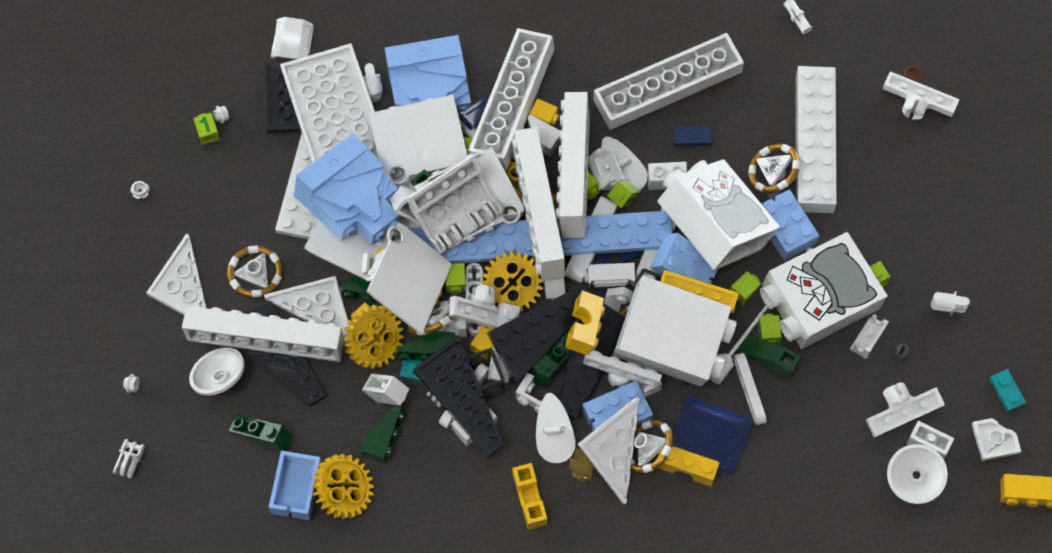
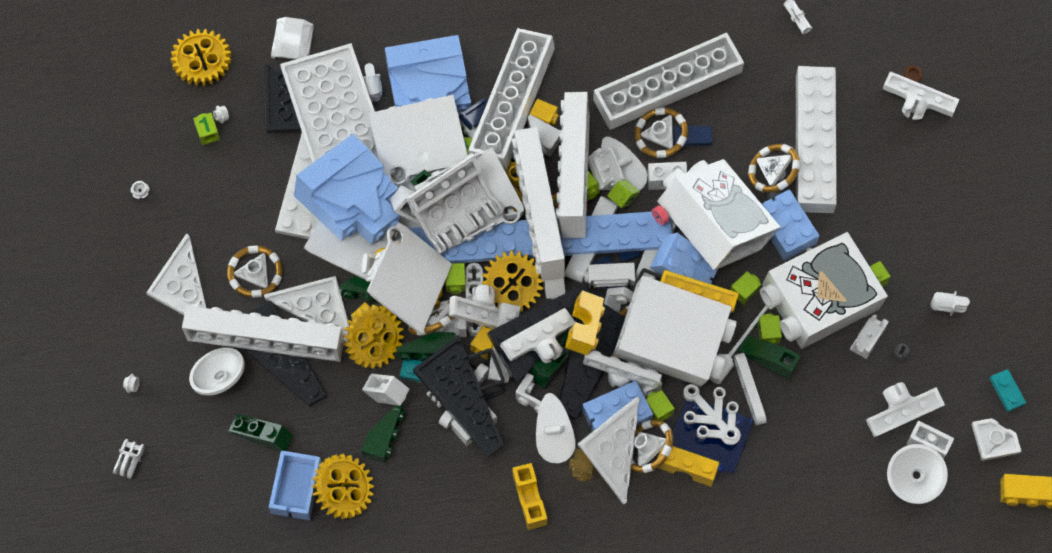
(217, 51): none -> yellow gear
(540, 338): none -> white plate
(660, 215): none -> coral tile
(660, 405): none -> lime brick
(661, 132): none -> white piece
(713, 416): none -> white plant
(827, 290): none -> tan sticker

